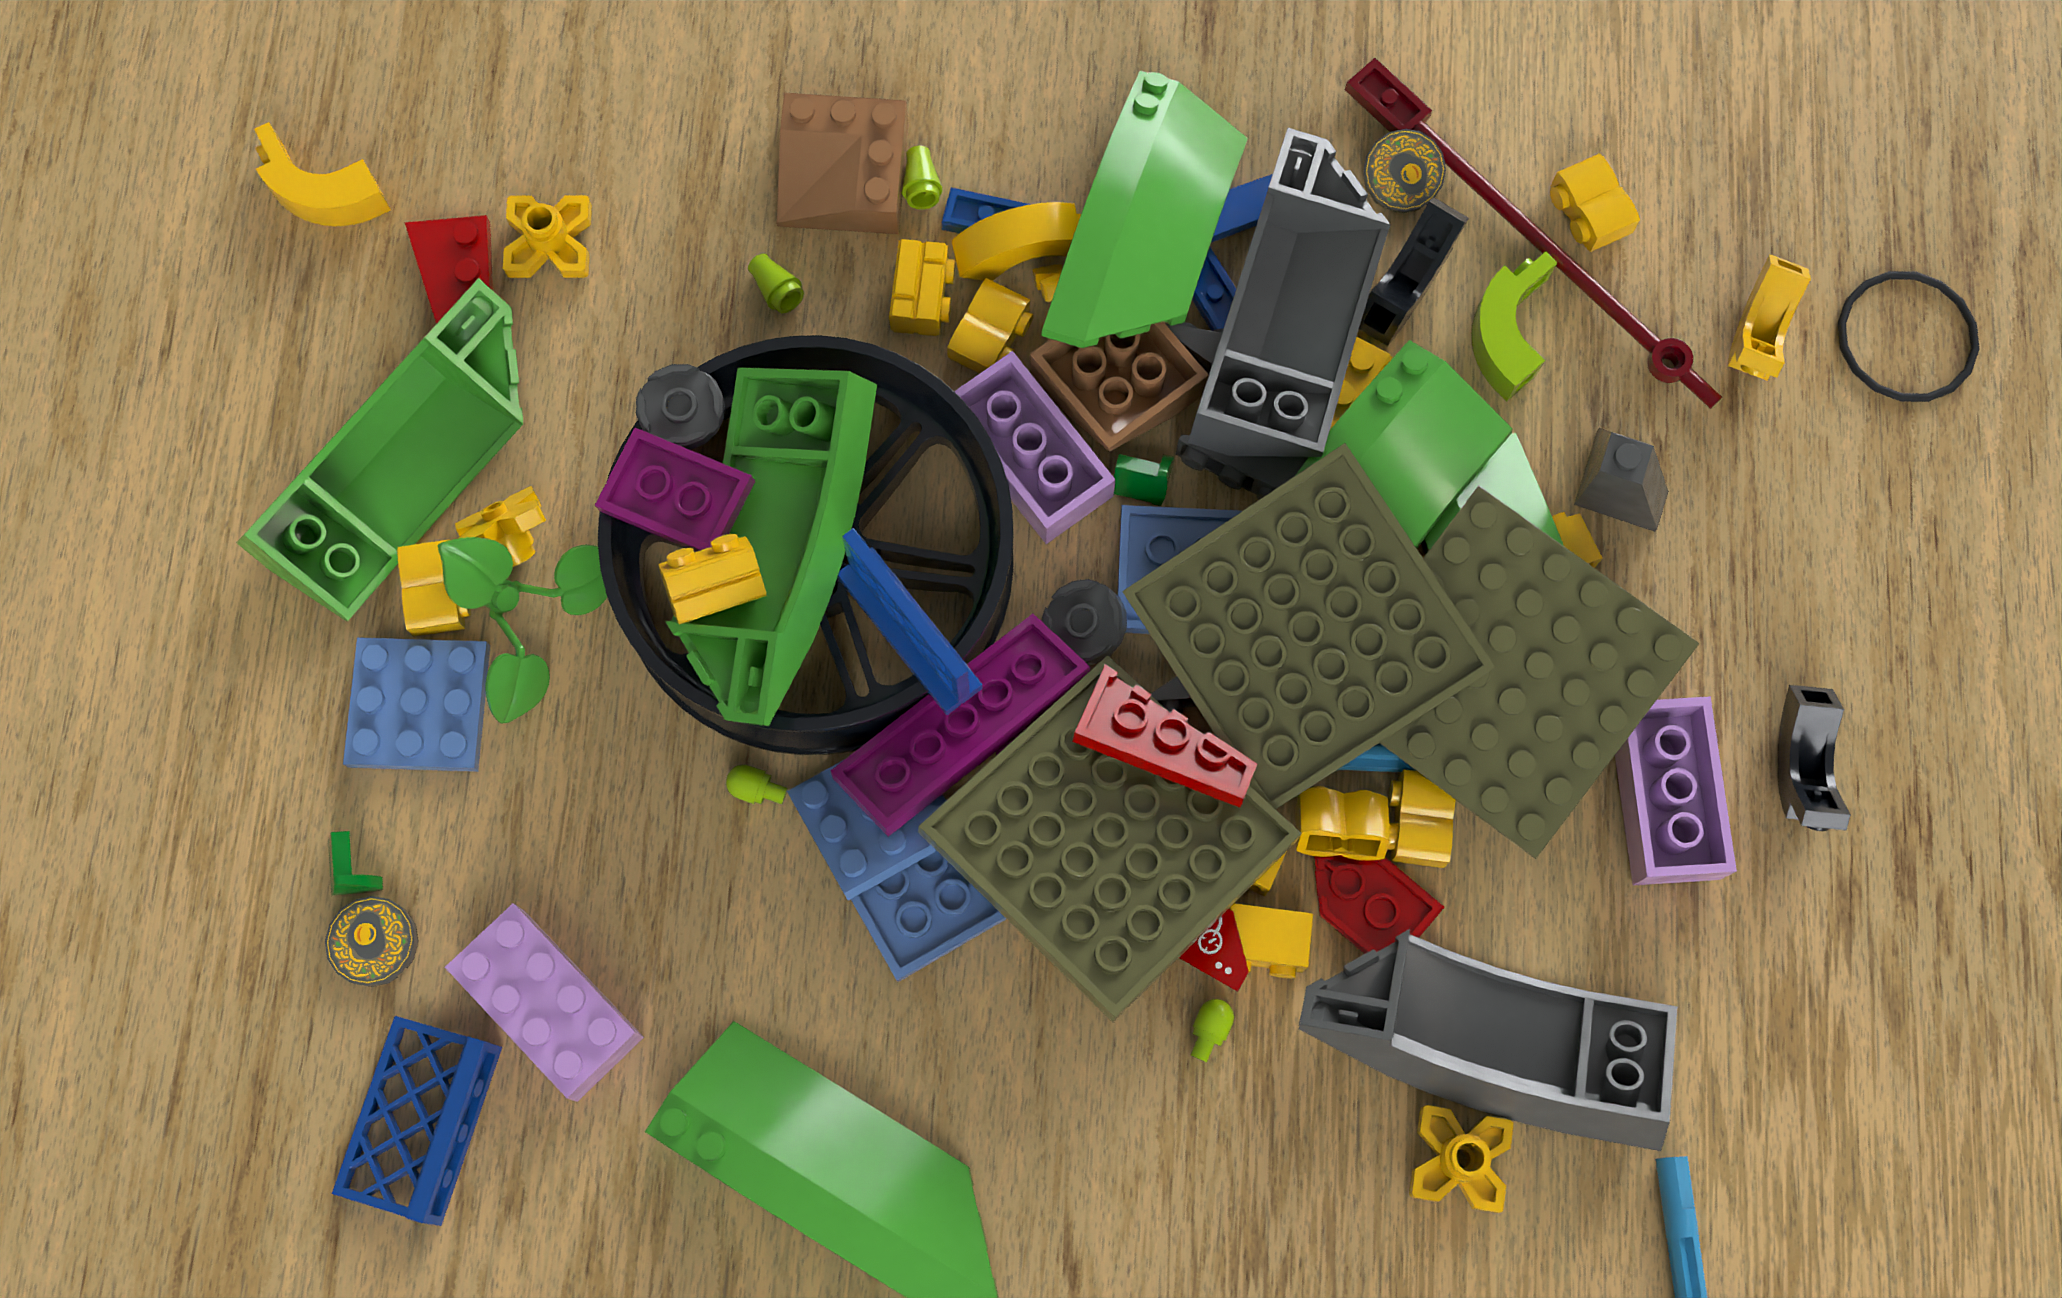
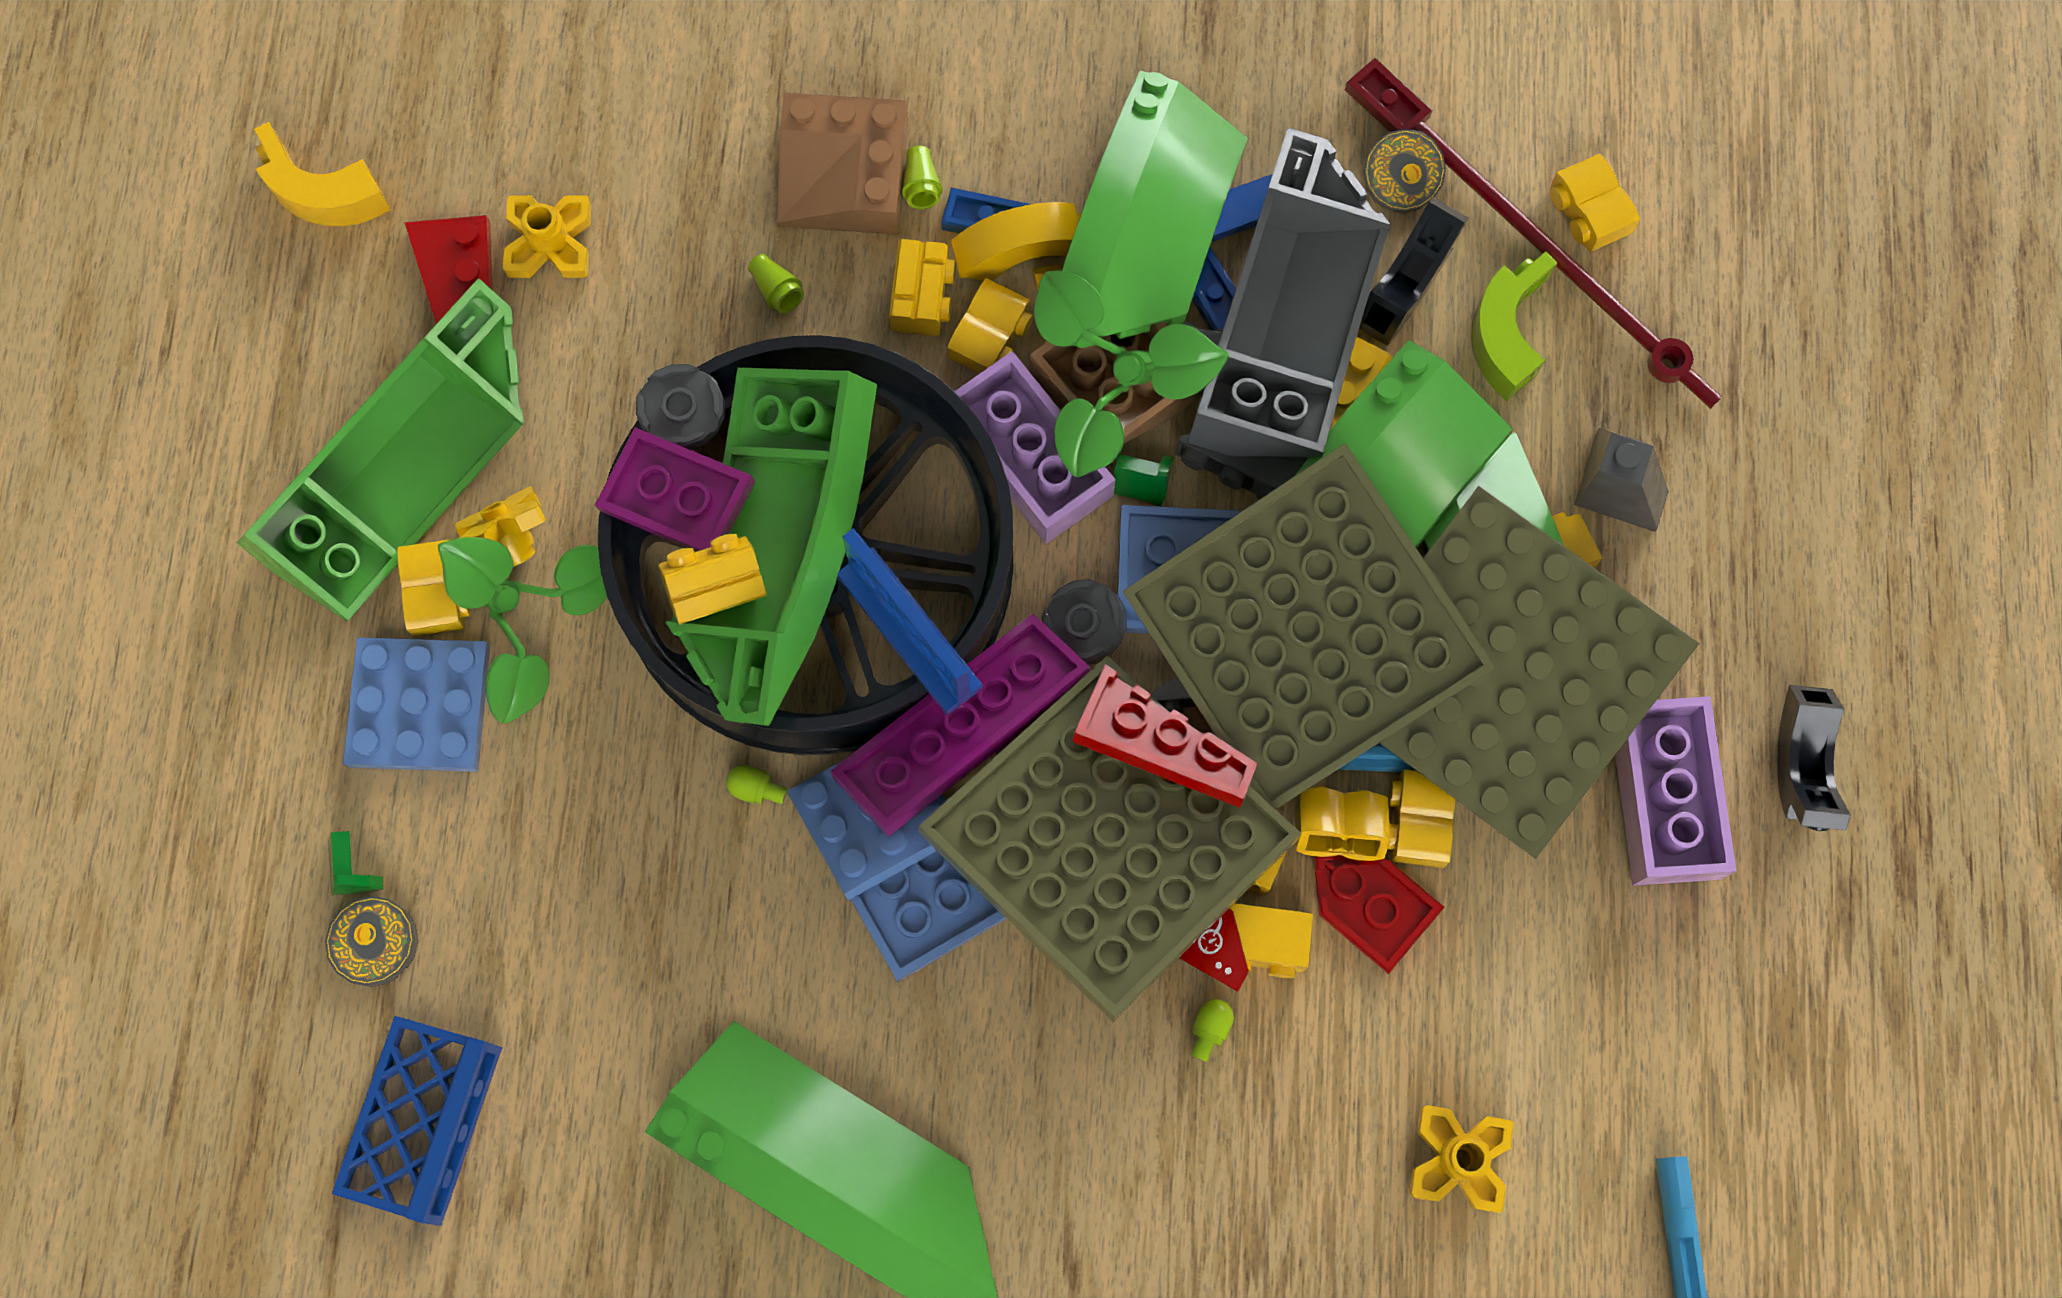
(544, 1002): lavender brick -> none
(1177, 363): none -> bright green plant
(1503, 1041): dark grey slope -> none
(1766, 318): yellow arch -> none
(1908, 397): black piece -> none

